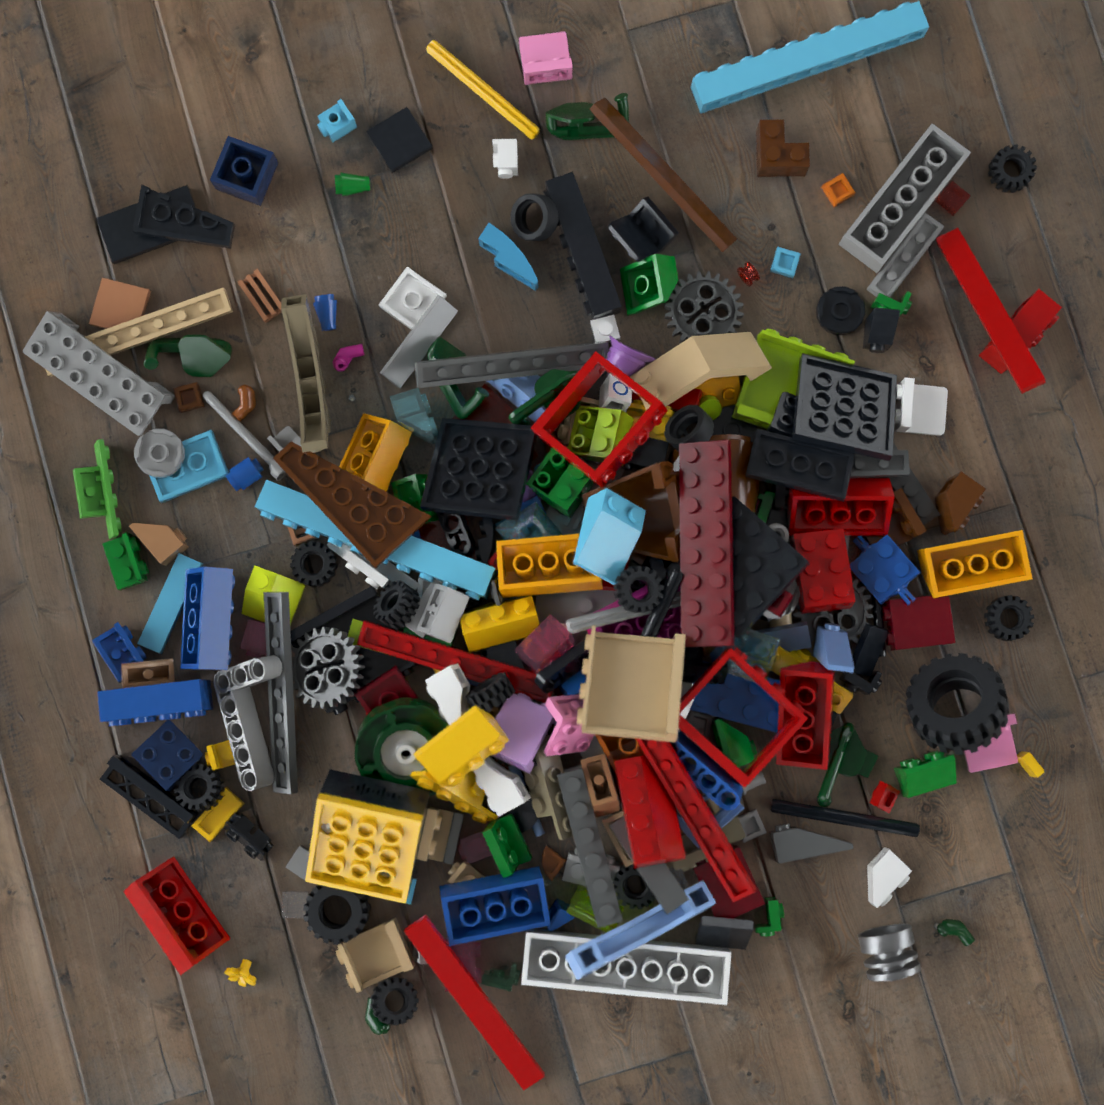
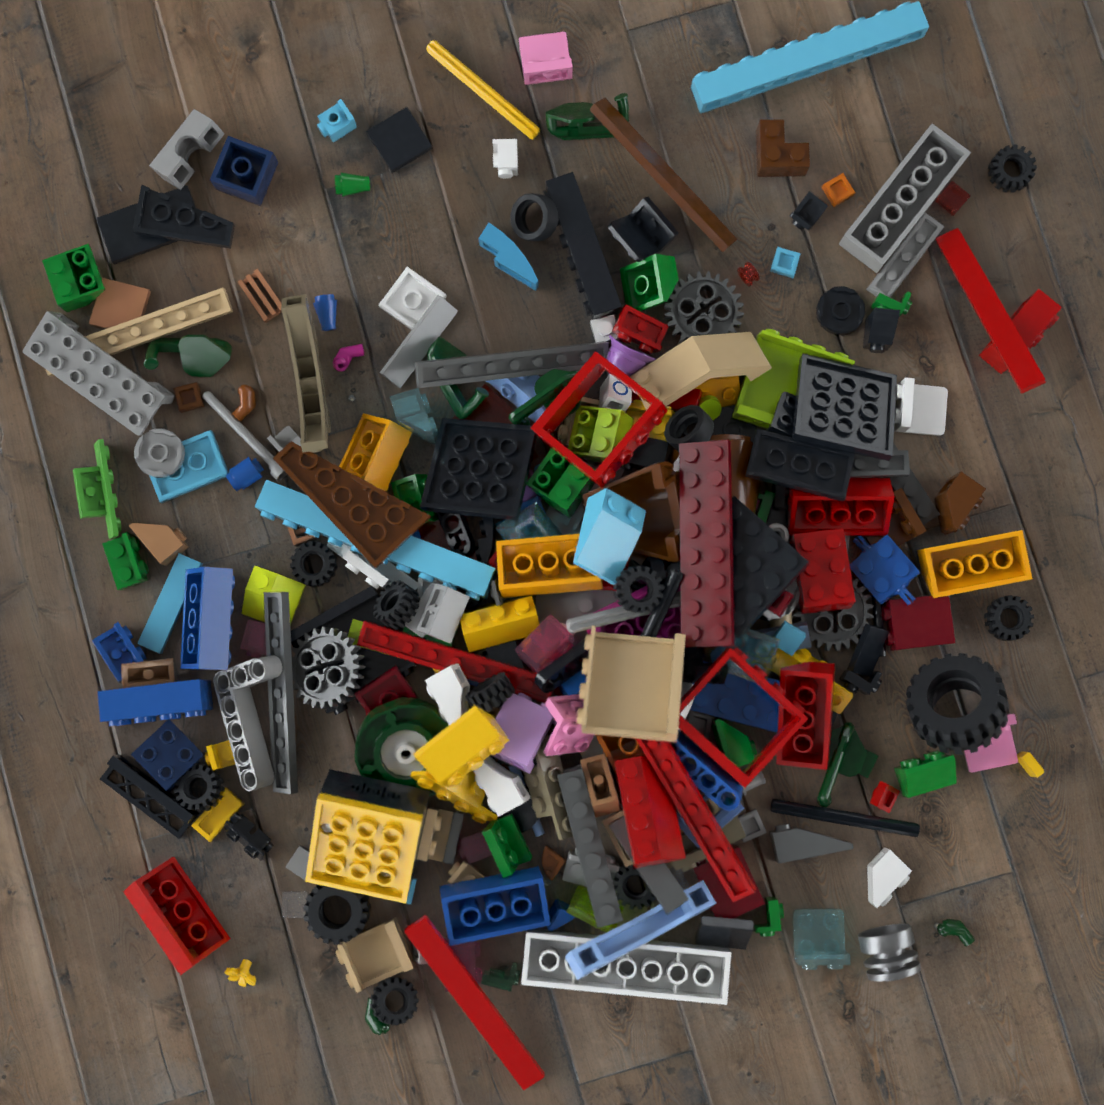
(74, 278): none -> green slope
(193, 134): none -> light grey arch
(640, 329): none -> red bracket
(789, 637): none -> medium azure tile
(808, 211): none -> black bracket
(819, 938): none -> clear light blue bracket
(833, 648): medium blue slope -> none

